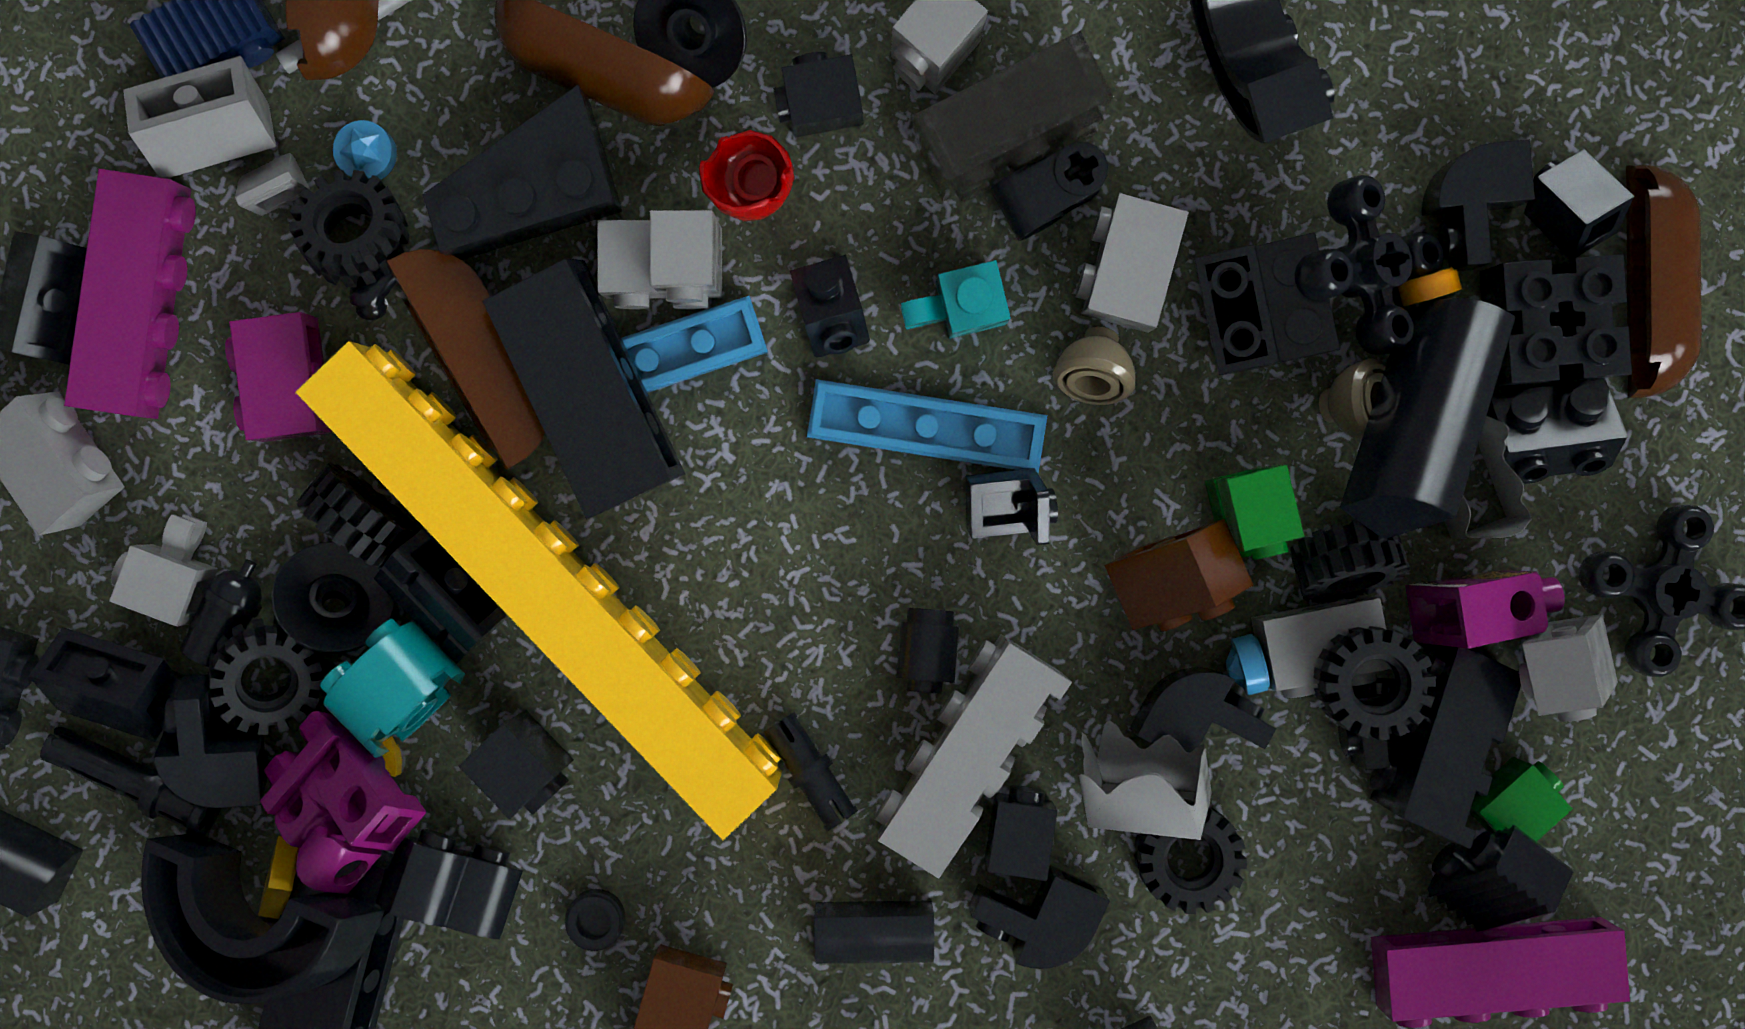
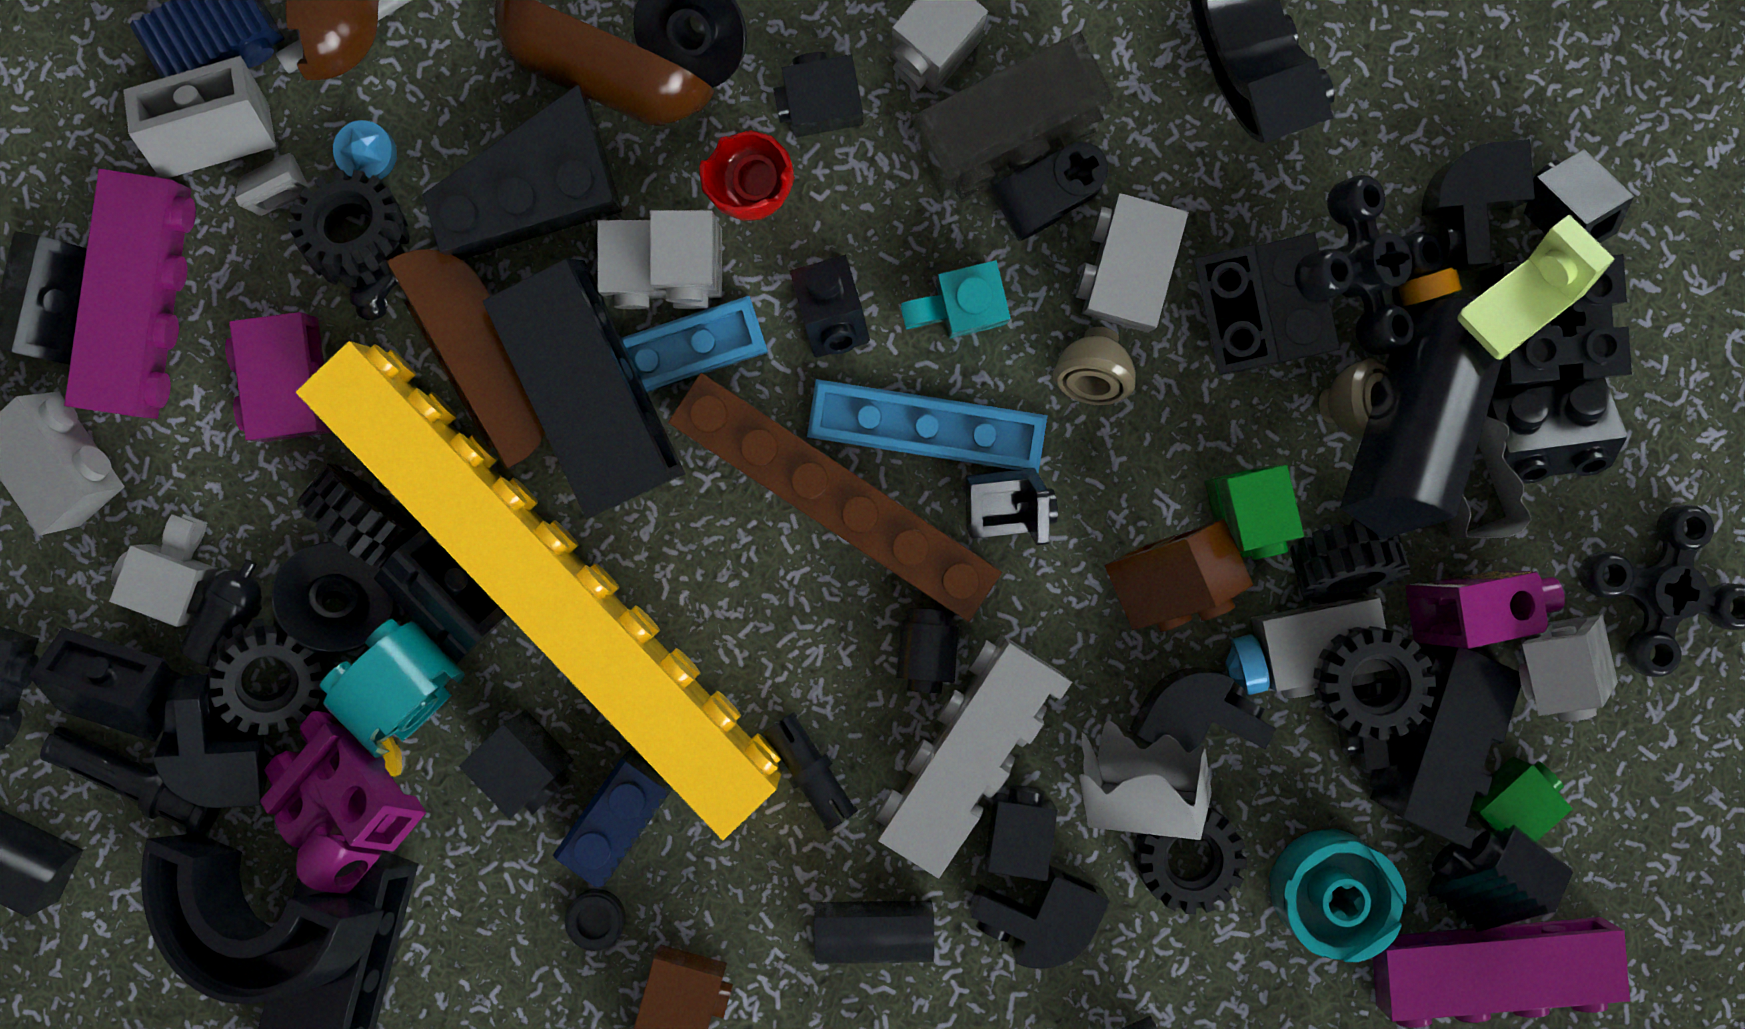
(279, 880): yellow tile -> none
(450, 885): black brick -> none
(613, 820): none -> dark blue brick
(835, 497): none -> reddish brown brick
(1370, 890): none -> teal brick
(1537, 290): none -> yellowish green bracket
(1662, 280): reddish brown brick -> none

